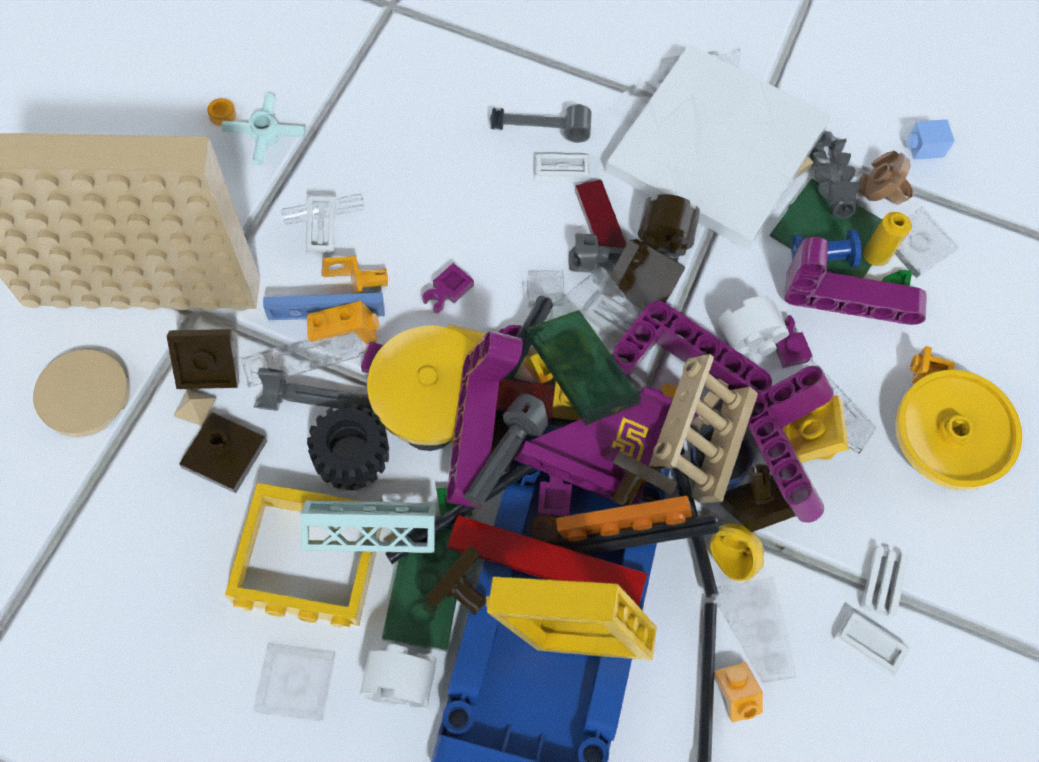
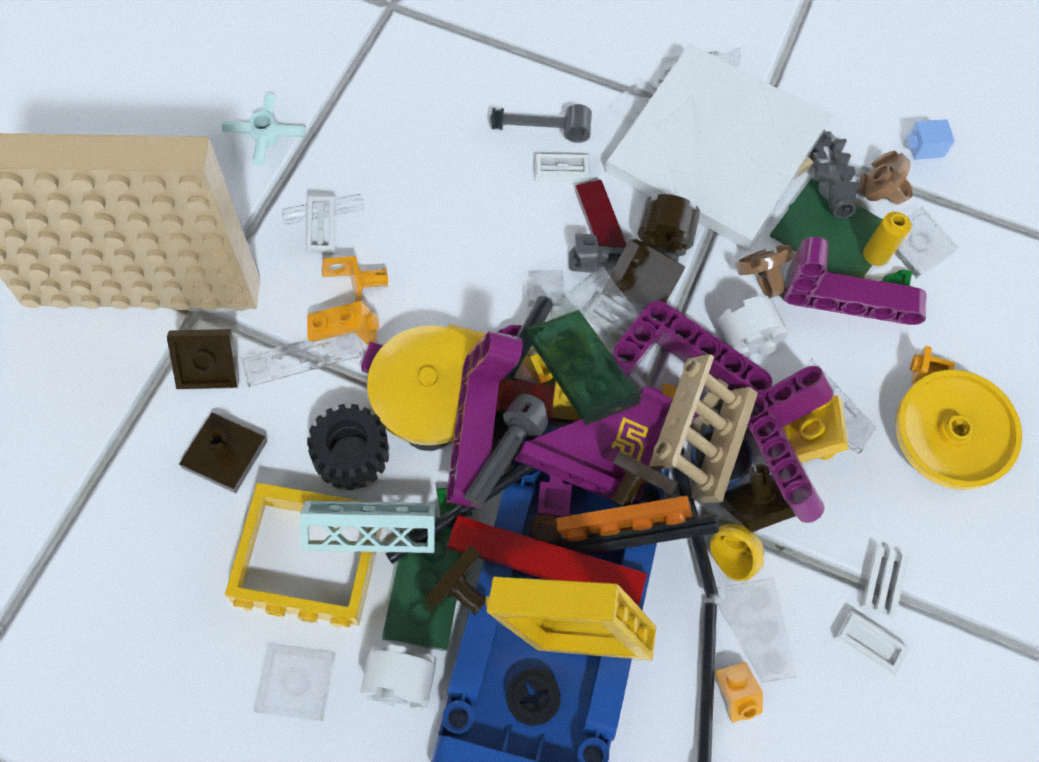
(81, 392): tan tile -> none
(194, 407): tan slope -> none
(221, 110): light orange tile -> none
(276, 390): dark grey piece -> none
(300, 306): medium blue tile -> none
(449, 285): magenta plate -> none
(539, 682): none -> black gear
(767, 268): none -> medium nougat tile
(794, 348): magenta plate -> none
(841, 249): blue hose -> none

